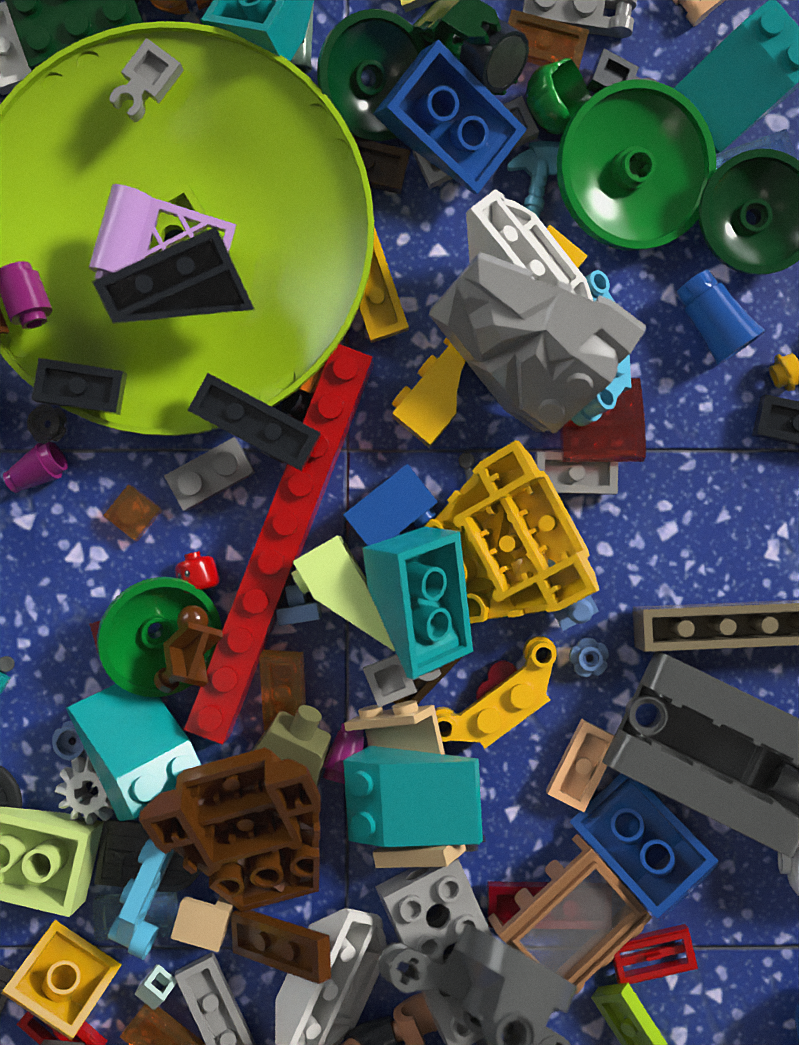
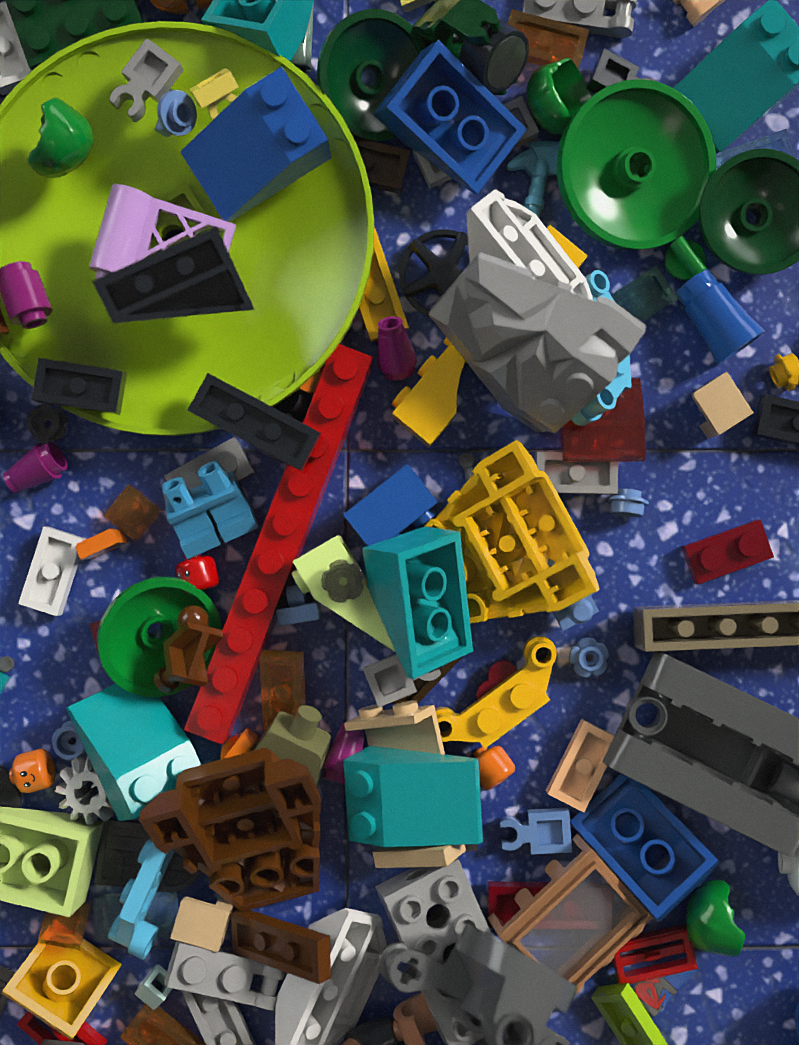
(33, 771): none -> orange piece
(51, 572): none -> white plate
(63, 140): none -> green hair
(64, 930): none -> clear orange plate
(101, 543): none -> orange tile
(175, 114): none -> medium blue plate
(208, 509): none -> dark azure hips
(213, 90): none -> light yellow tile
(221, 976): none -> light grey plate
(239, 744): none -> orange tile
(256, 146): none -> blue slope
(354, 577): none -> clear smoke plate
(395, 351): none -> magenta cone
(440, 270): none -> black wheel
(493, 766): none -> orange piece
(545, 830): none -> medium blue plate
(628, 503): none -> medium blue plate
(646, 295): none -> tile
(657, 992): none -> sticker
(684, 259): none -> green plate
(711, 920): none -> green hair
(721, 405): none -> tan panel
(727, 551): none -> dark red plate

